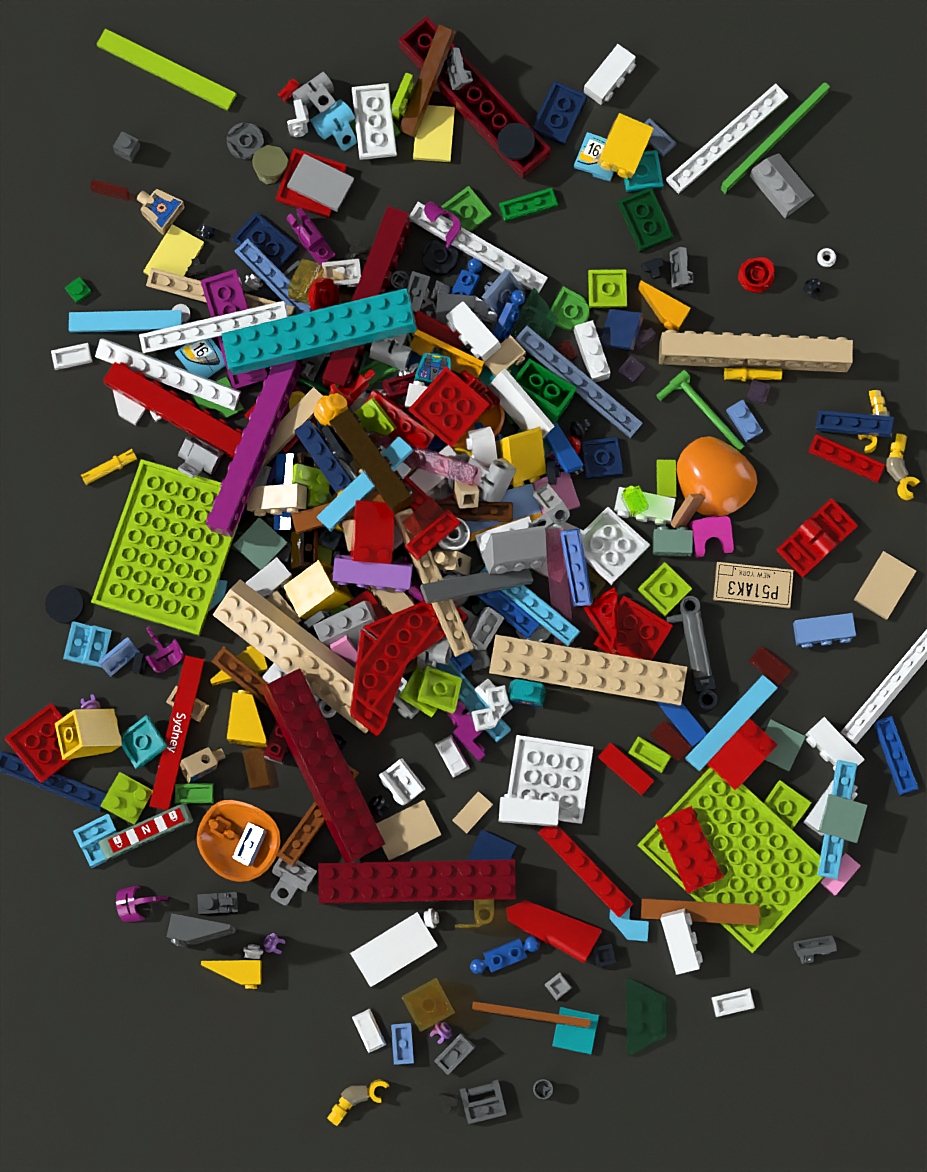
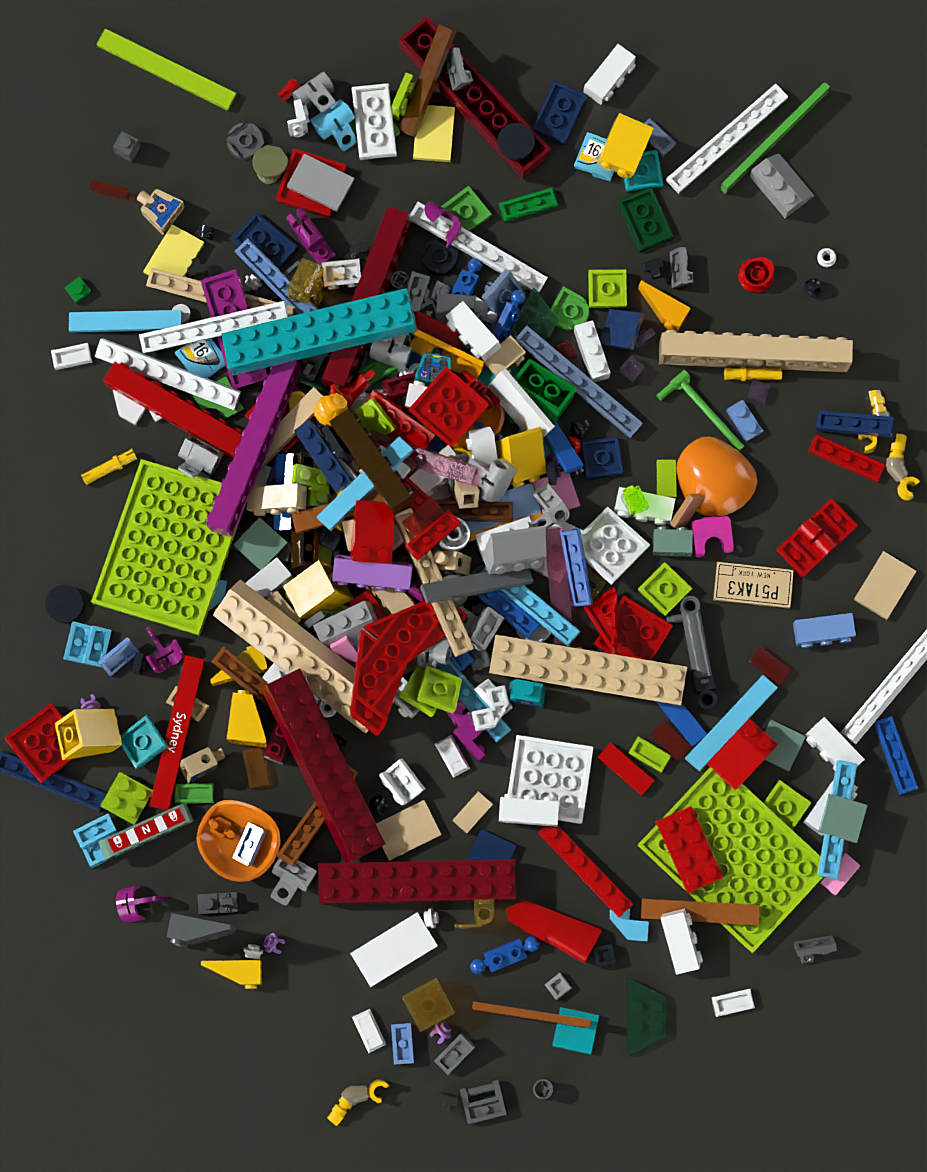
(323, 294): red tile -> none

